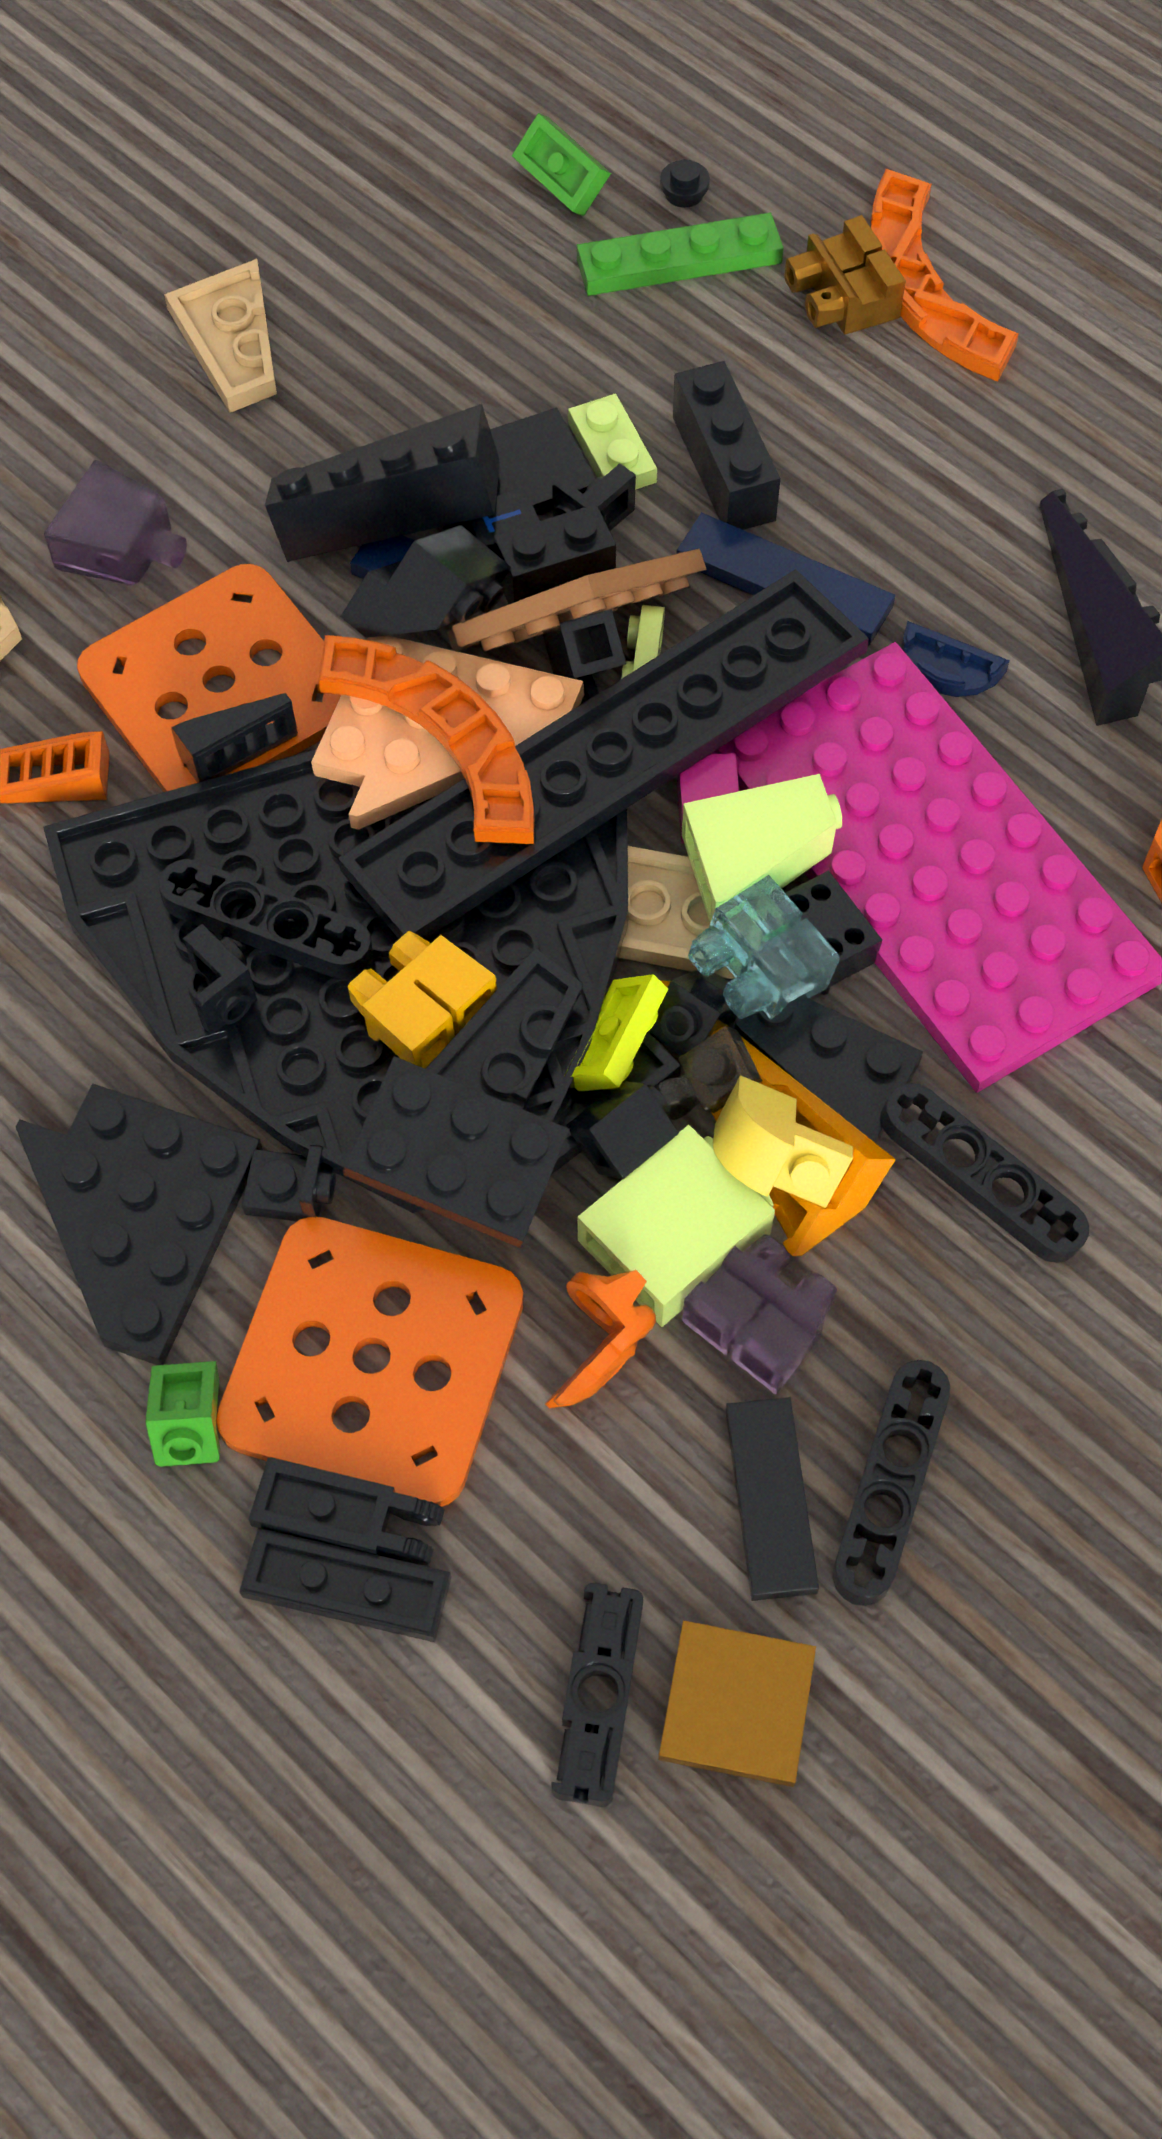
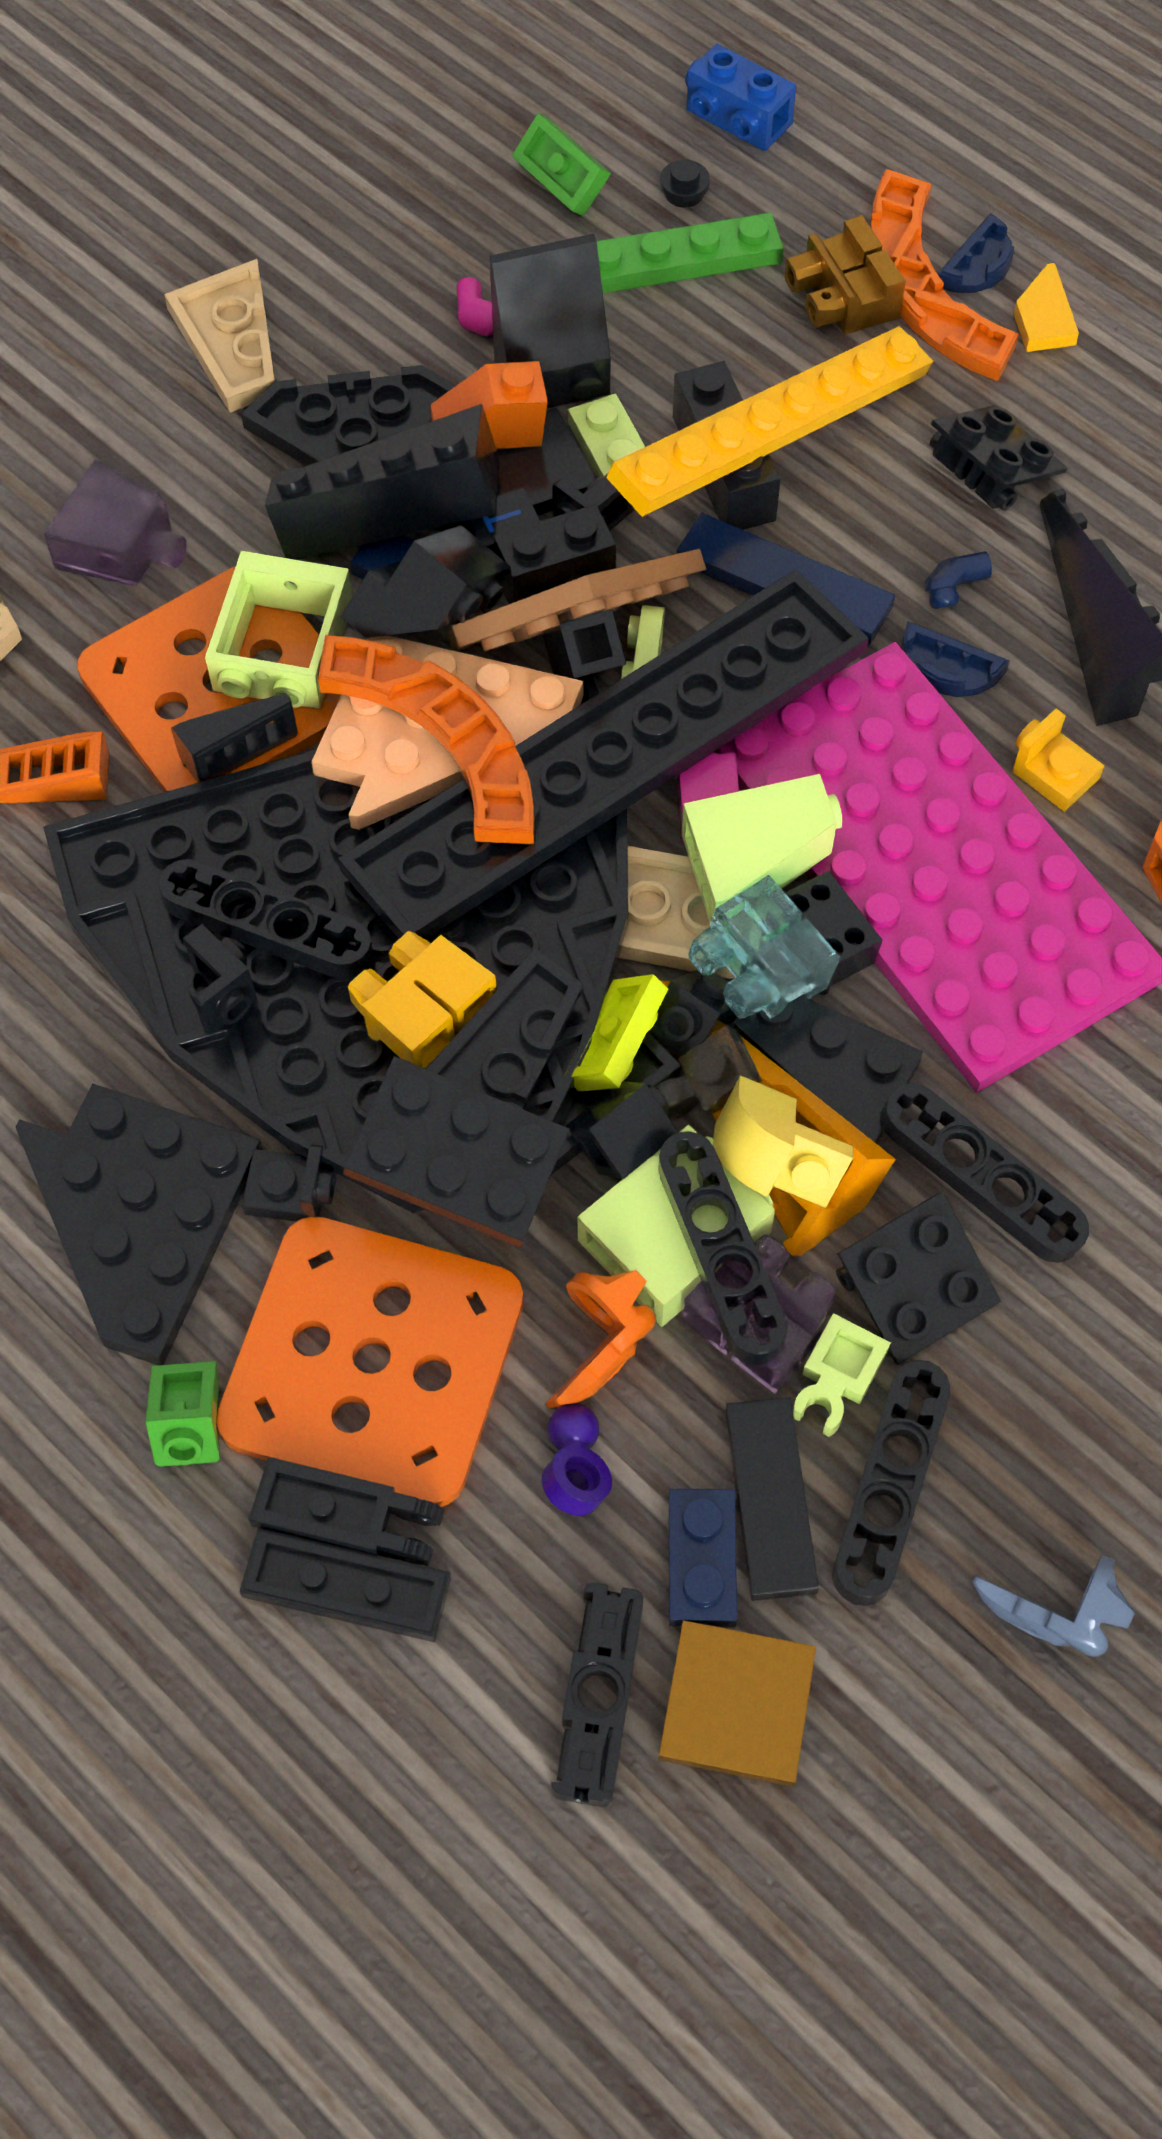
(264, 582): none -> yellowish green window
(344, 413): none -> black plate
(473, 311): none -> dark pink arm
(511, 399): none -> orange slope
(553, 313): none -> black slope
(576, 1476): none -> dark purple plate
(702, 1557): none -> dark blue plate
(727, 1244): none -> black beam
(740, 96): none -> blue brick
(767, 421): none -> yellow plate
(842, 1366): none -> yellowish green plate
(918, 1277): none -> black hinge
(955, 571): none -> dark blue arm
(980, 260): none -> dark blue tile
(992, 453): none -> black hinge
(1045, 313): none -> yellow tile
(1054, 762): none -> yellow bracket
(1100, 1603): none -> sand blue hair

